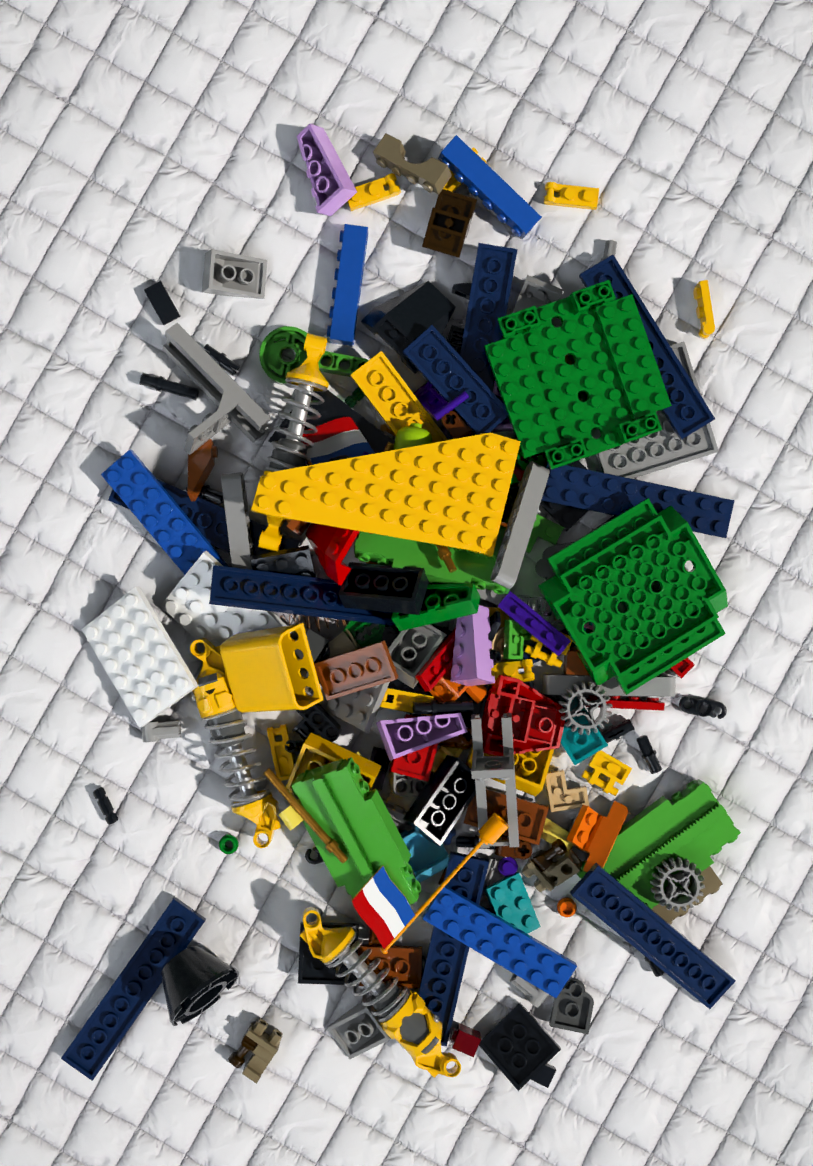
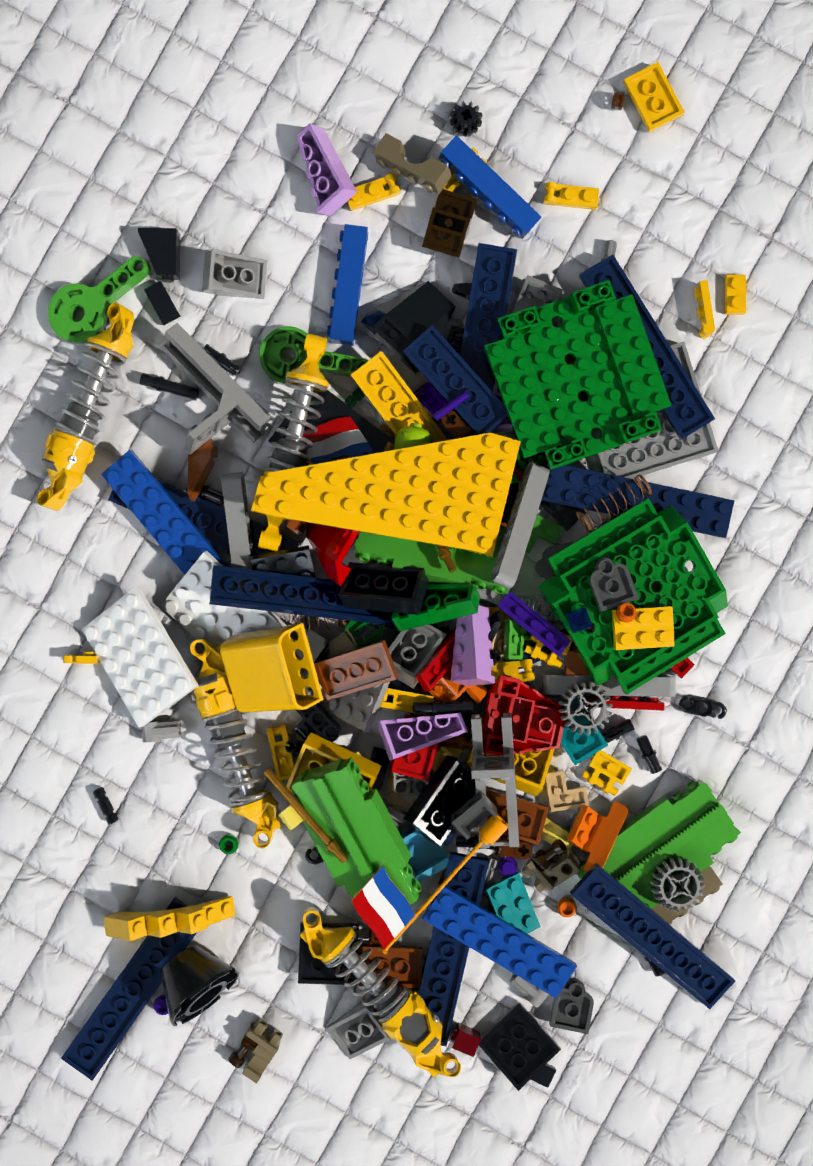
(71, 443): none -> piece
(87, 658): none -> yellow plate
(93, 301): none -> bright green beam
(160, 1005): none -> dark purple plate
(162, 923): none -> yellow arch
(163, 251): none -> black slope
(466, 125): none -> black gear
(473, 813): none -> dark grey panel
(578, 619): none -> clear blue plate
(589, 529): none -> medium nougat piece
(611, 584): none -> dark grey plate
(618, 100): none -> reddish brown bush
(626, 612): none -> orange plate
(649, 629): none -> yellow plate
(653, 97): none -> yellow plate
(735, 294): none -> yellow plate

